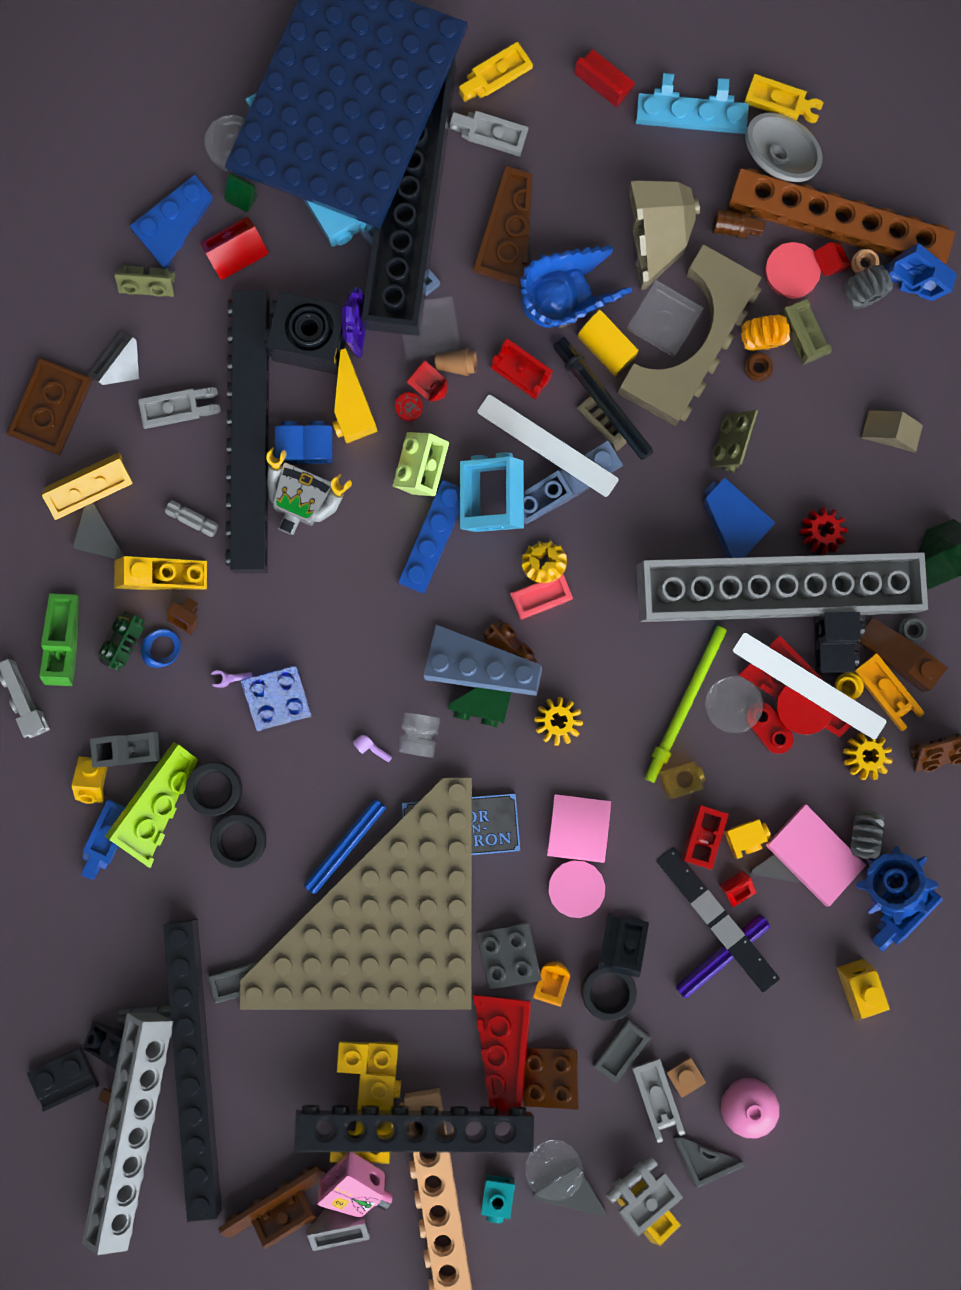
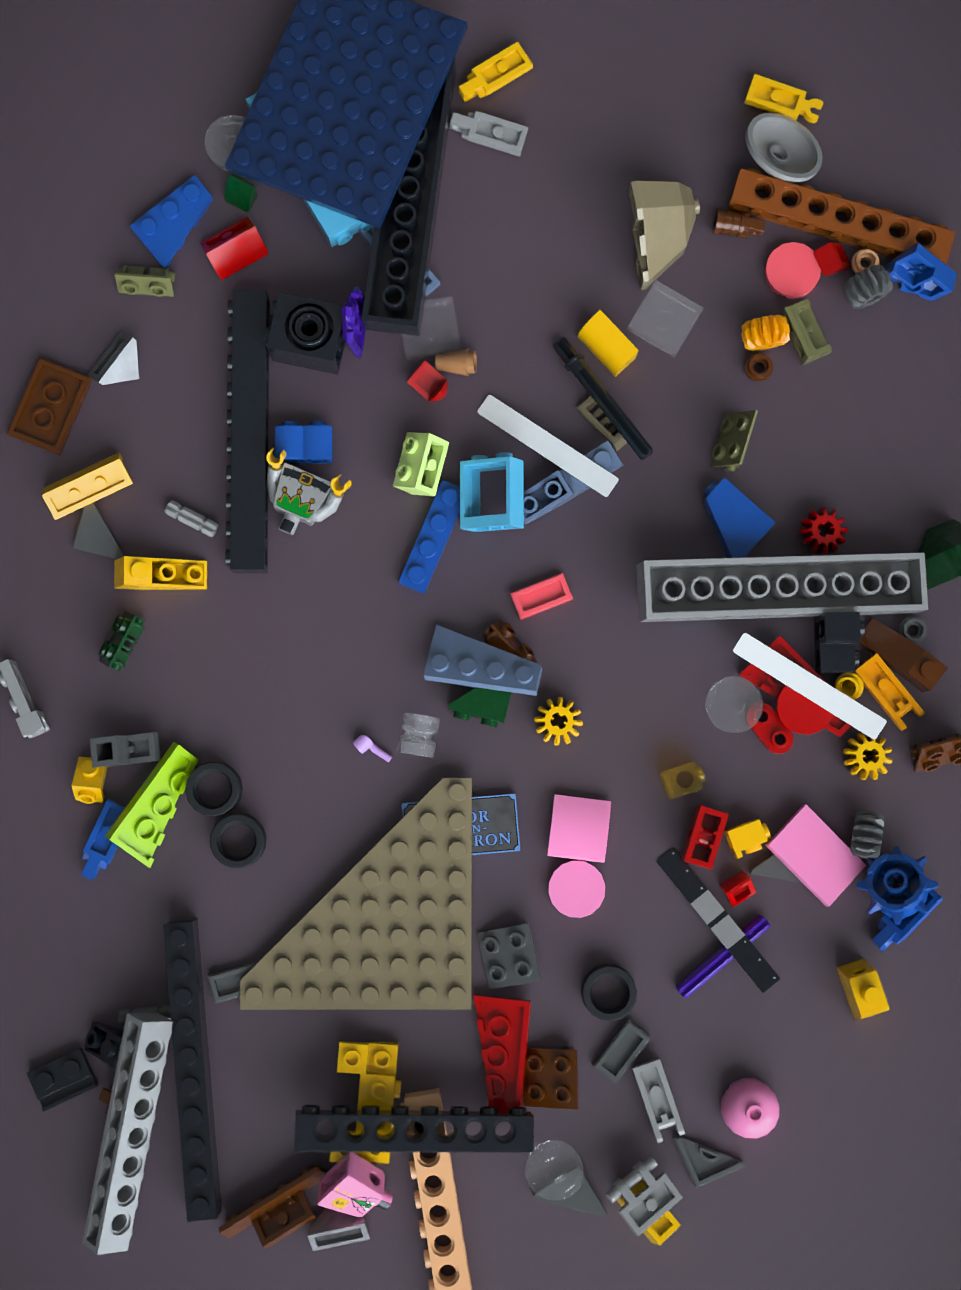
(60, 640): bright green slope -> none
(146, 648): blue piece -> none
(176, 407): light grey hinge -> none
(184, 615): reddish brown tile -> none
(229, 677): lavender hand -> none
(276, 697): clear blue hinge -> none
(345, 846): blue axle -> none
(351, 407): yellow slope -> none
(409, 407): red tile -> none
(496, 1187): teal brick -> none
(506, 237): reddish brown wing -> none
(521, 369): red hinge -> none
(550, 570): yellow gear -> none
(553, 983): light orange plate -> none
(556, 287): blue piece -> none
(604, 77): red panel -> none
(623, 945): black plate -> none
(661, 754): lime bar -> none
(669, 110): medium azure hinge -> none
(685, 1076): medium nougat plate -> none
(727, 292): dark tan arch -> none
(892, 429): dark tan slope -> none

